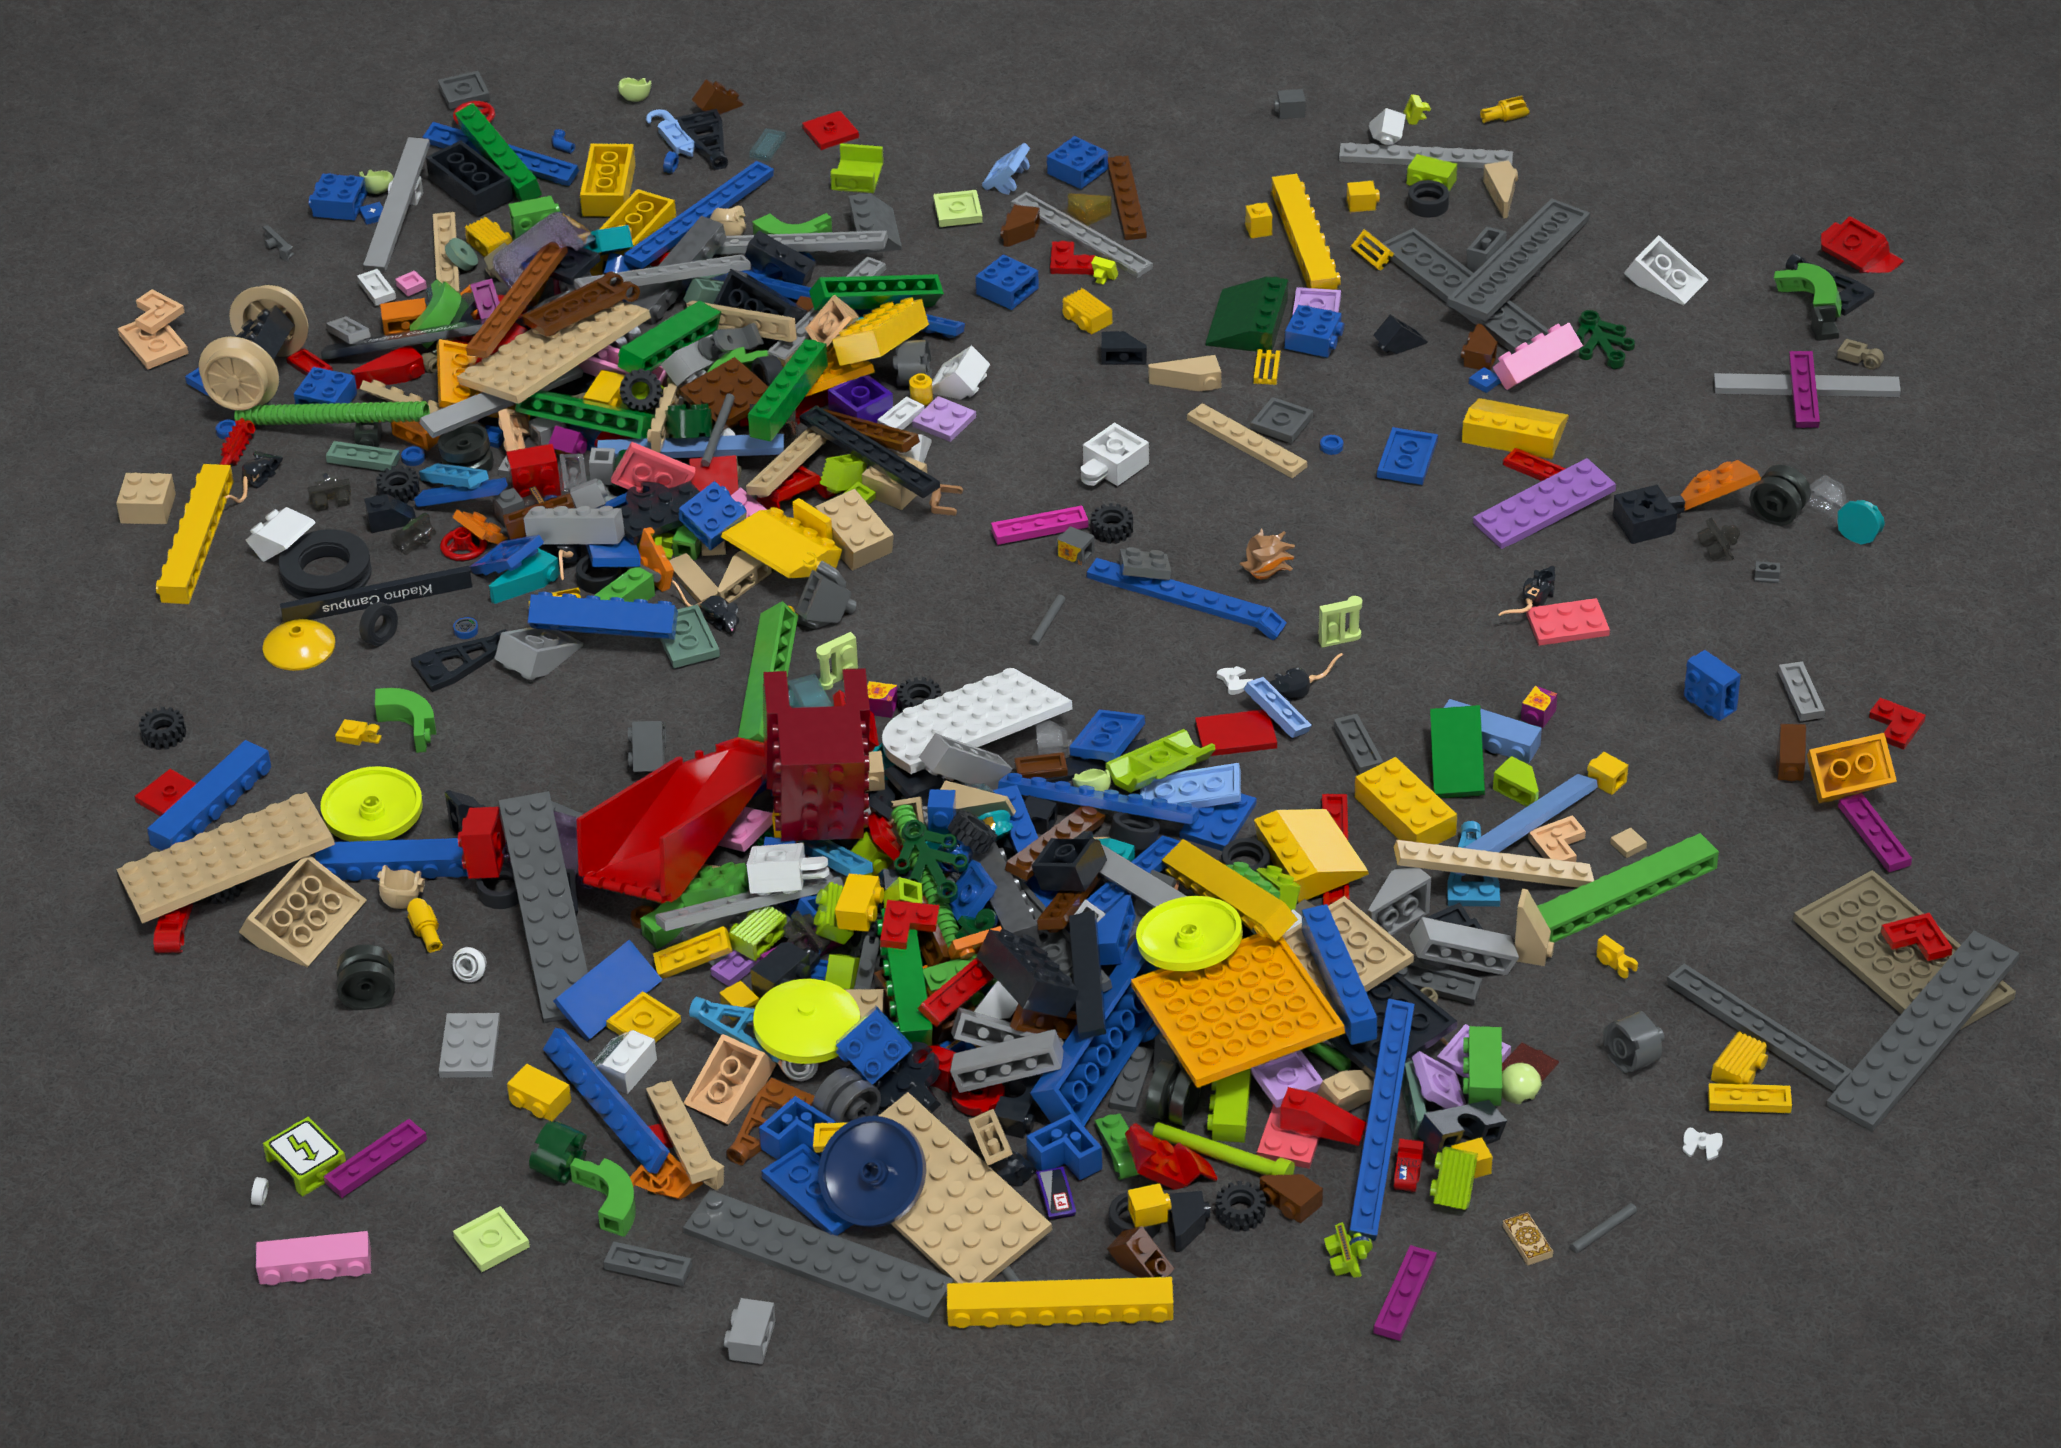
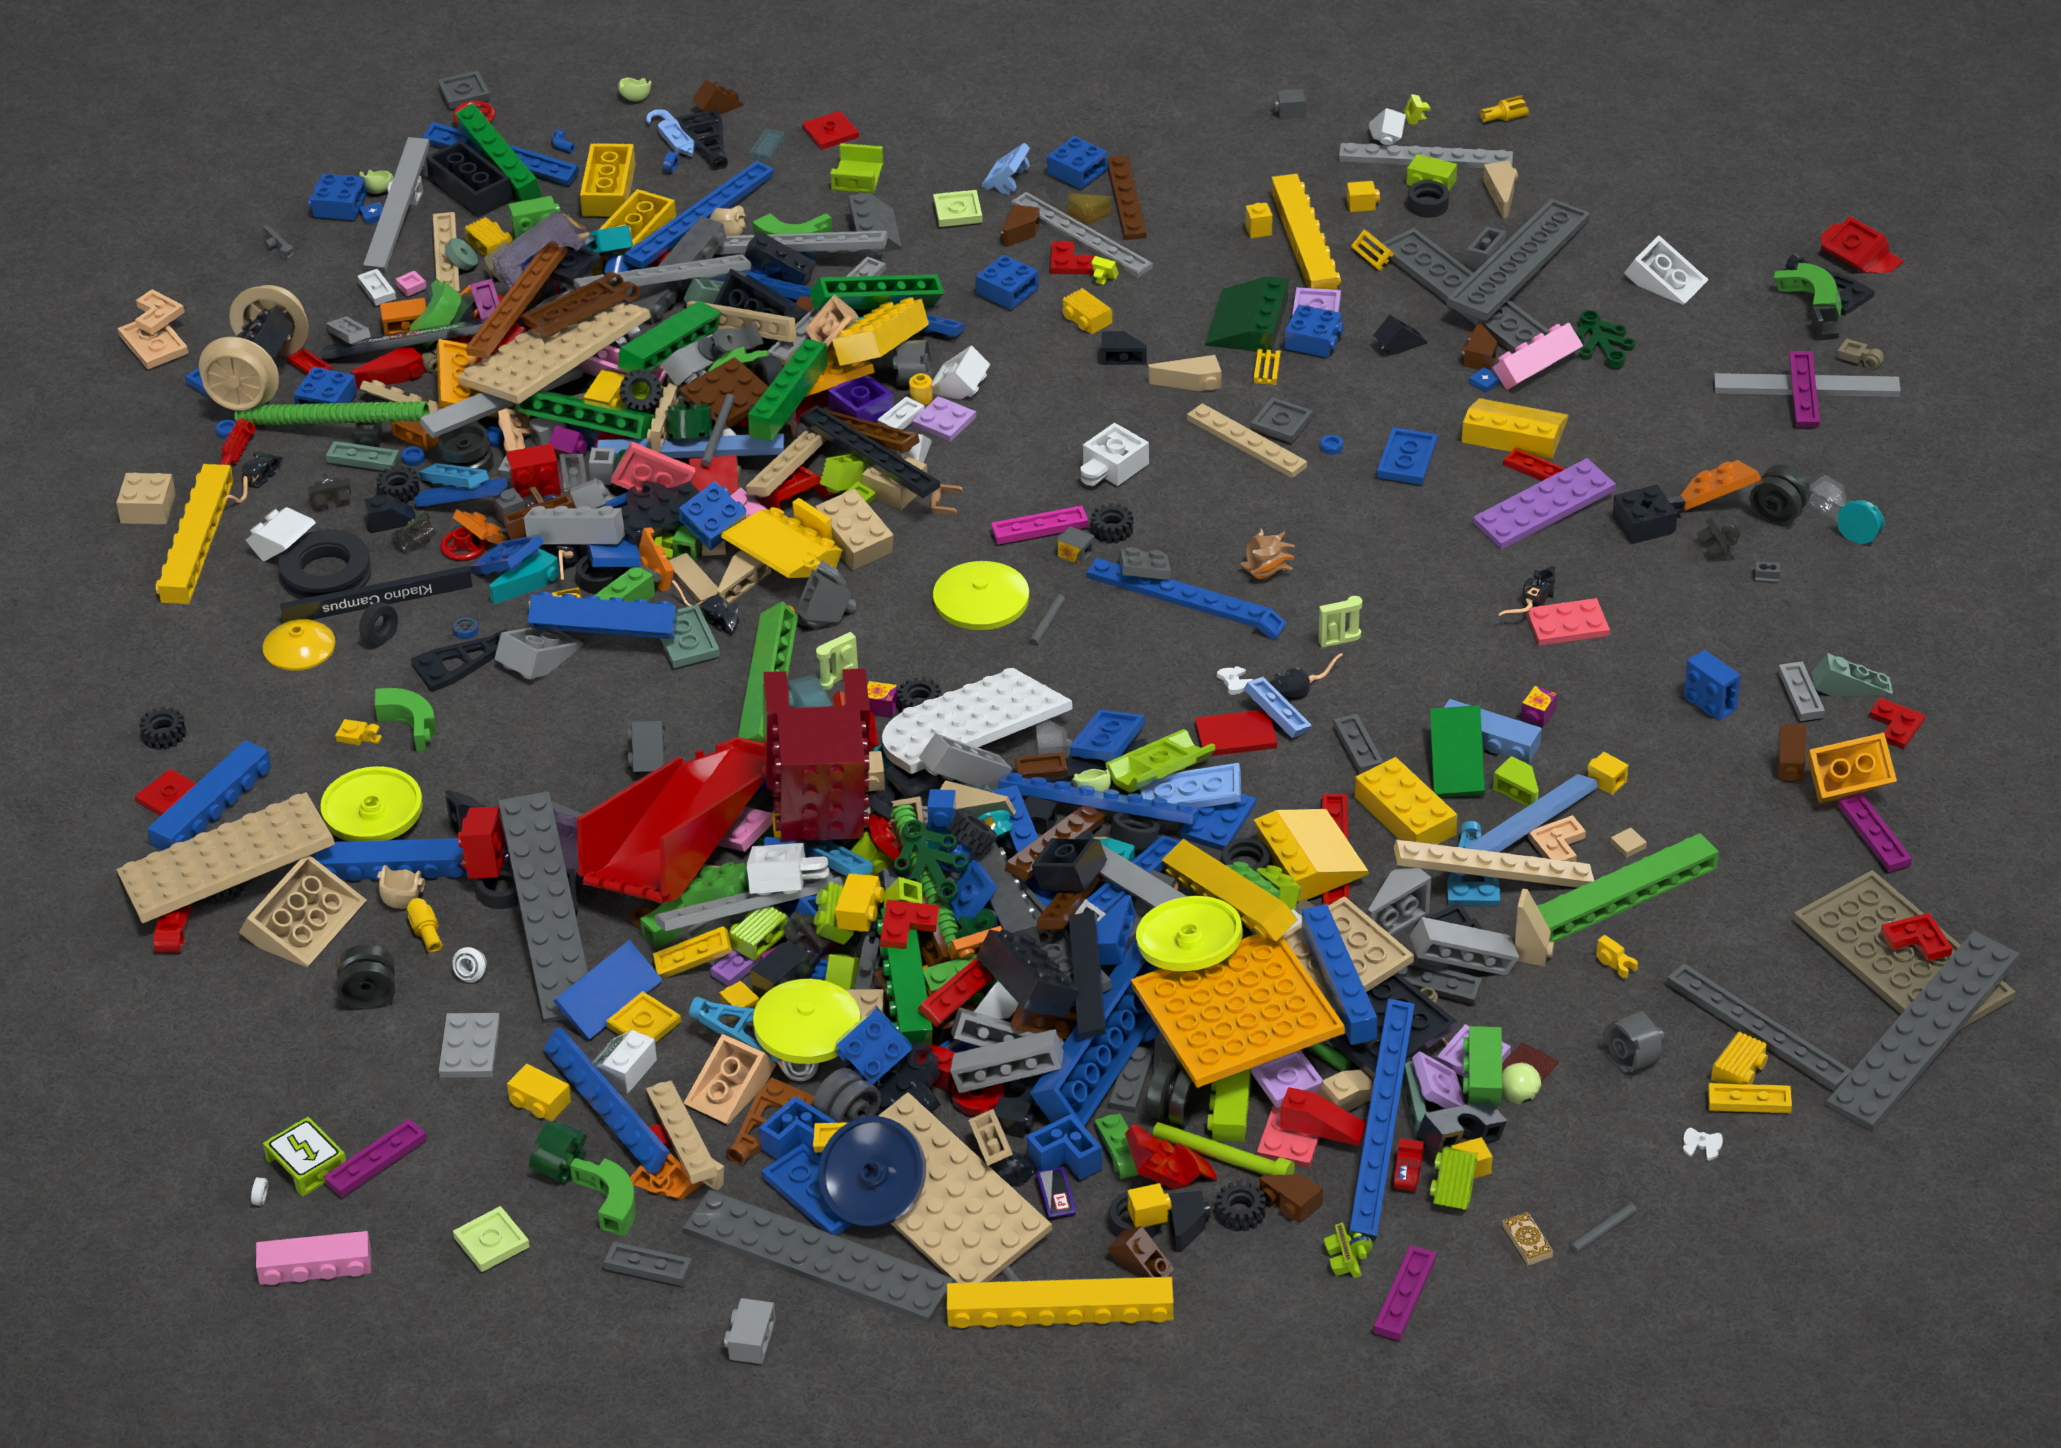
(981, 595): none -> neon yellow dish
(1843, 678): none -> sand green slope

